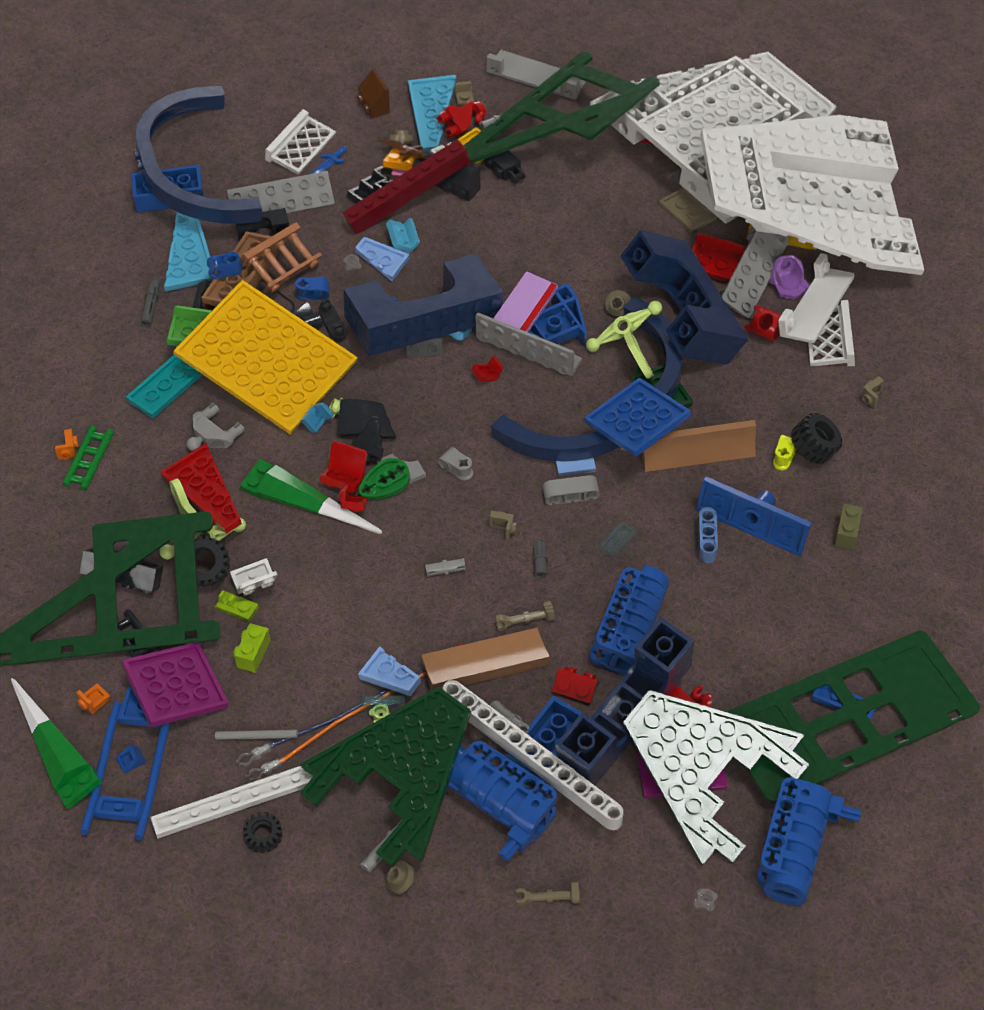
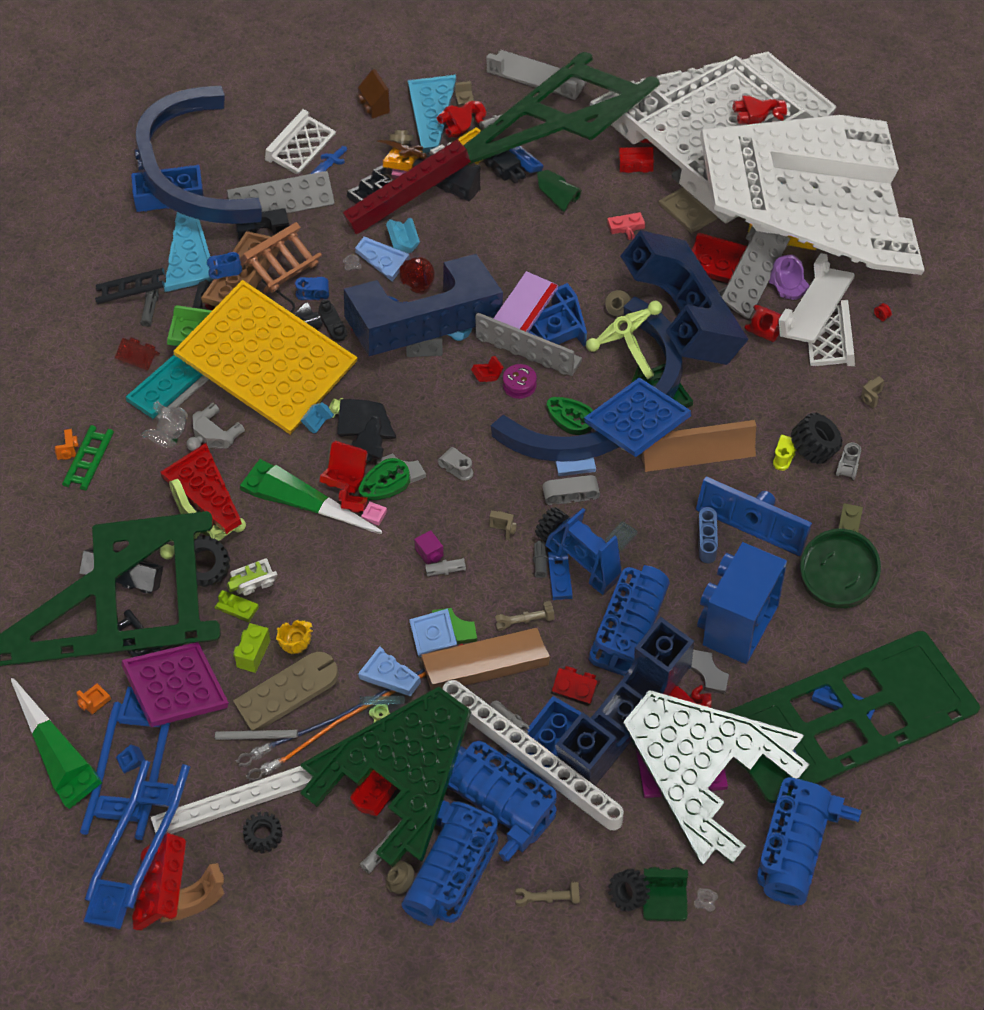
(109, 898): none -> blue plate
(122, 293): none -> black bar
(136, 354): none -> clear red bracket
(162, 883): none -> red bracket
(169, 426): none -> clear hair
(185, 395): none -> light grey bar
(200, 894): none -> medium nougat arch
(250, 575): none -> lime plate
(287, 690): none -> dark tan plate
(294, 638): none -> yellow hair
(372, 794): none -> red bracket
(374, 513): none -> bright pink tile
(417, 270): none -> clear red cylinder
(429, 547): none -> magenta brick
(433, 632): none -> light blue tile
(452, 861): none -> blue piece
(463, 630): none -> bright green tile
(519, 381): none -> magenta head
(527, 160): none -> blue plate
(550, 522): none -> black tyre
(557, 189): none -> dark green panel
(560, 577): none -> blue plate
(569, 406): none -> green piece
(588, 550): none -> blue wedge
(626, 224): none -> coral plate
(636, 159): none -> red brick
(638, 887): none -> black tyre
(666, 894): none -> dark green bracket
(714, 679): none -> light grey tile
(742, 602): none -> blue brick
(756, 111): none -> red hips
(840, 568): none -> dark green brick
(849, 461): none -> light grey piece
(882, 312): none -> red bush

